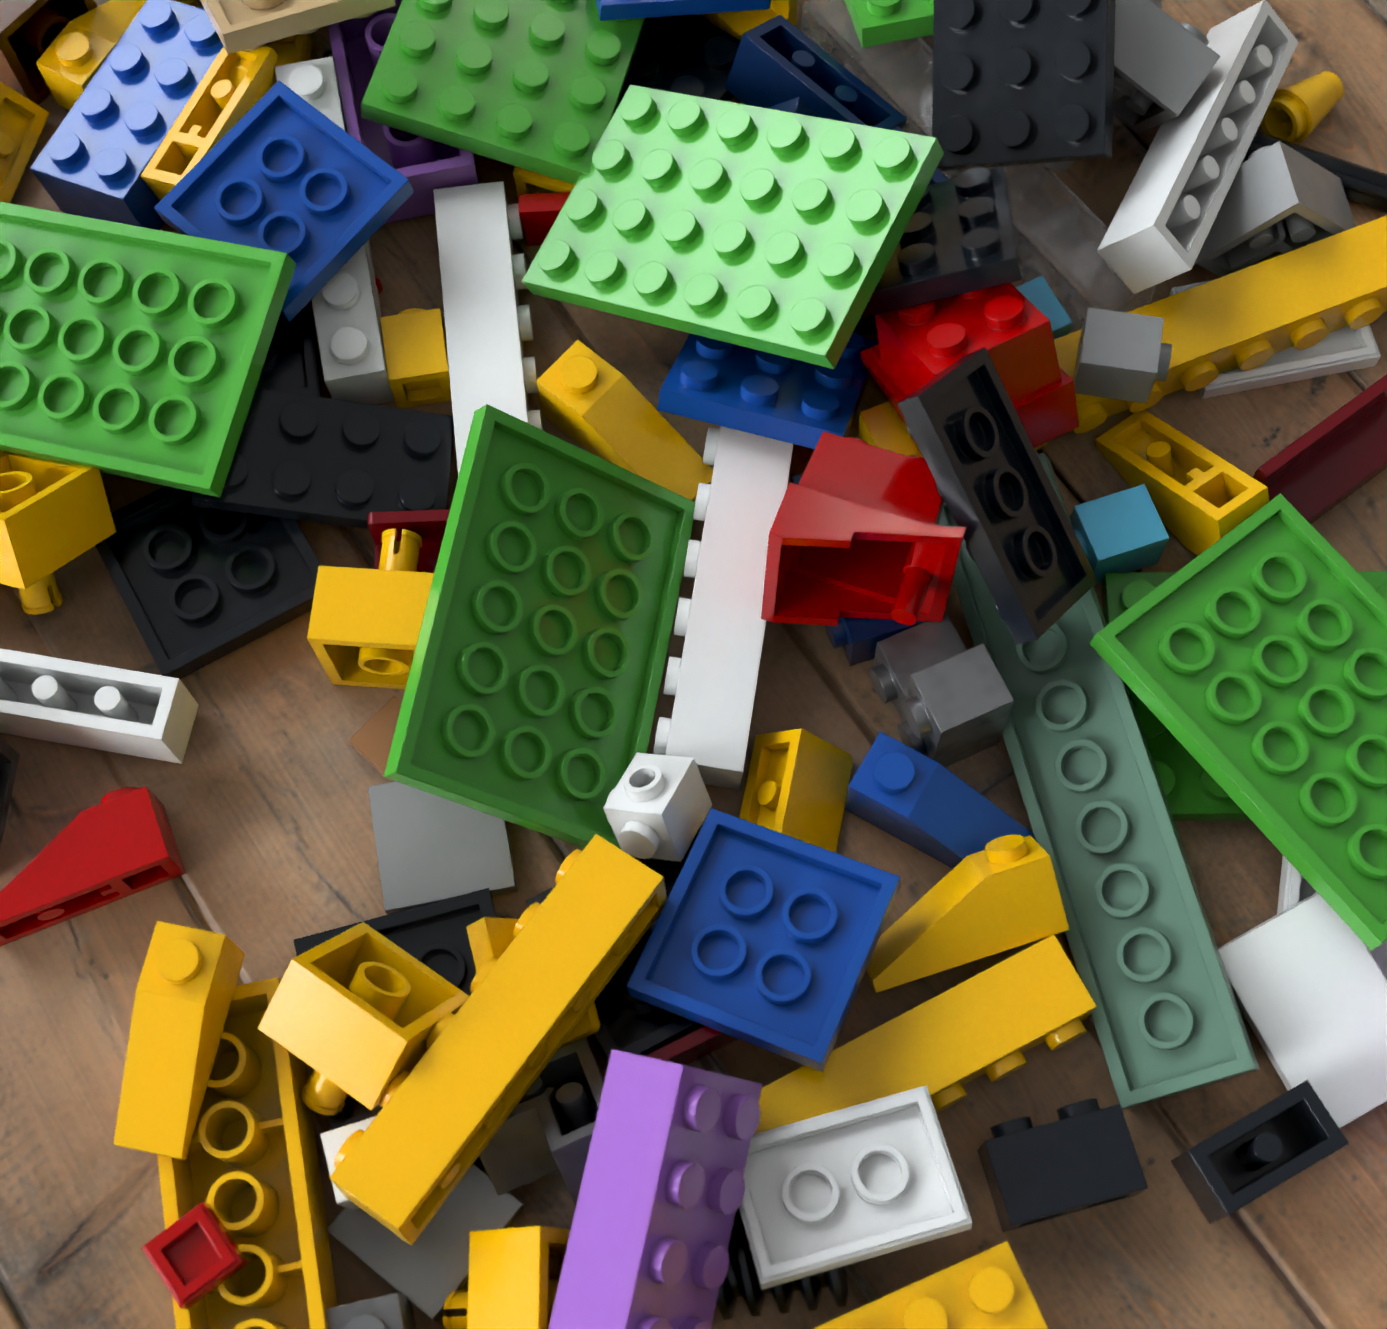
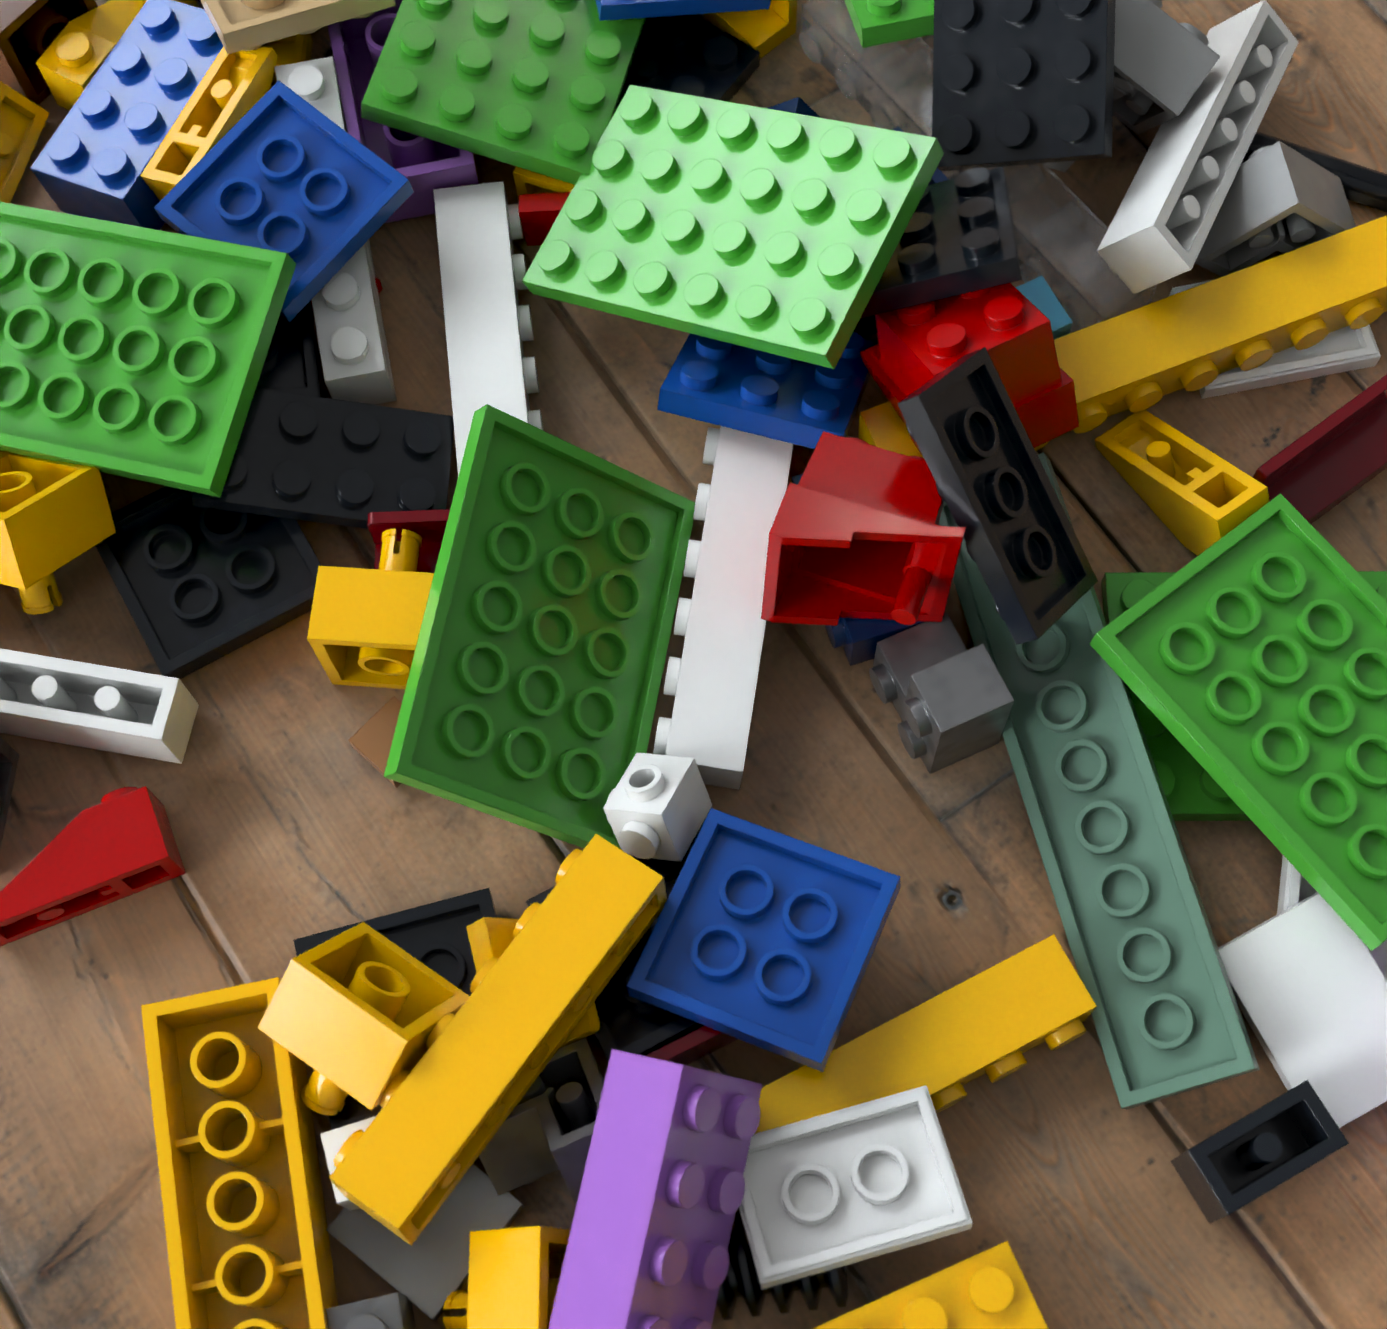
(174, 1036): yellow slope -> none
(194, 1255): red tile -> none
(416, 357): yellow brick -> none
(436, 848): light grey tile -> none
(617, 422): yellow slope -> none
(783, 64): dark blue brick -> none
(797, 786): yellow panel -> none
(925, 803): blue slope -> none
(973, 912): yellow slope -> none
(1061, 1164): black brick -> none
(1120, 355): light grey brick -> none
(1120, 531): medium azure brick -> none
(1302, 106): yellow cone -> none

